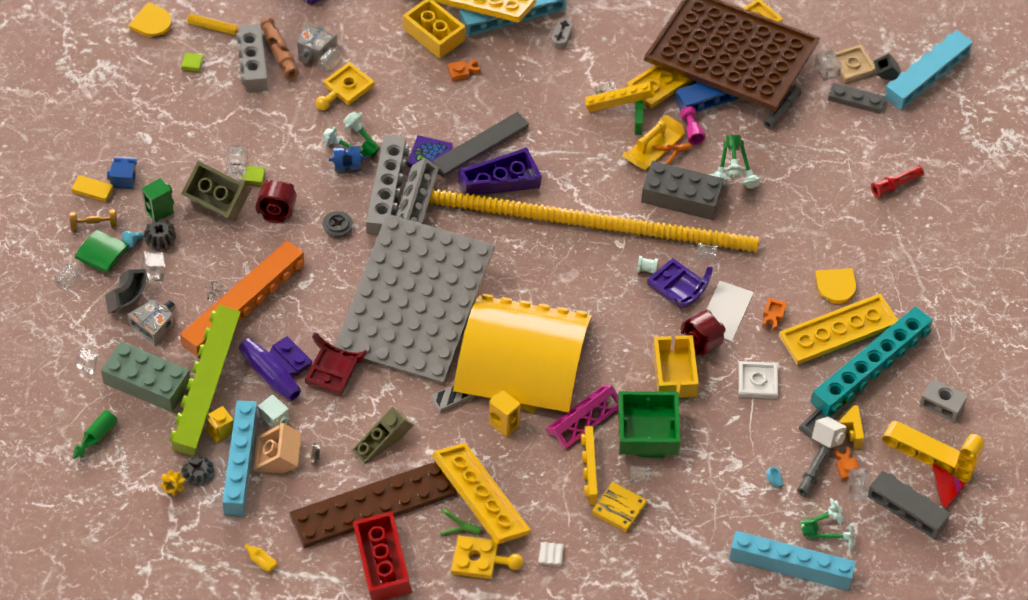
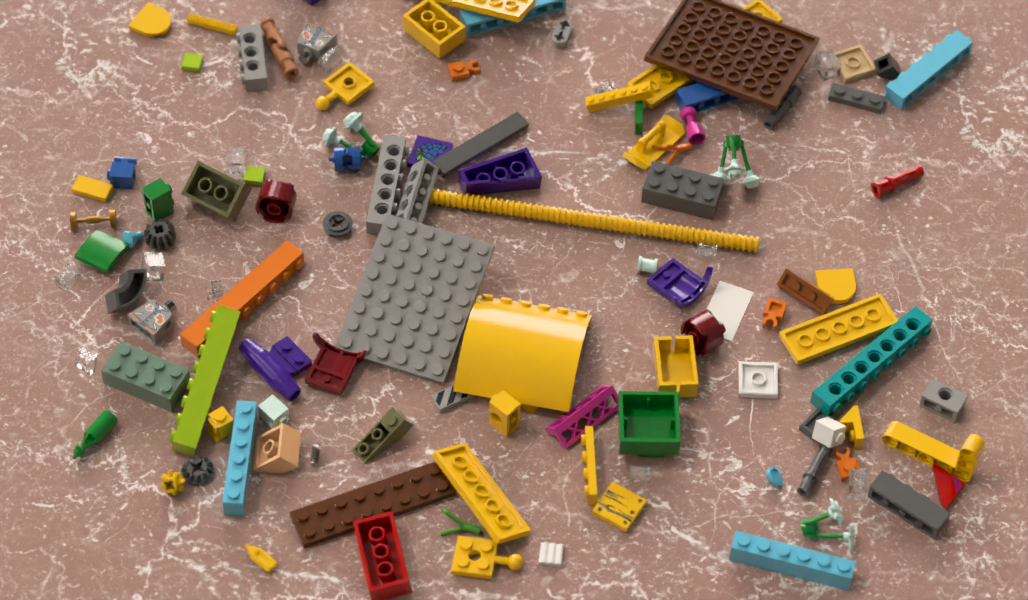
(805, 291): none -> dark orange plate

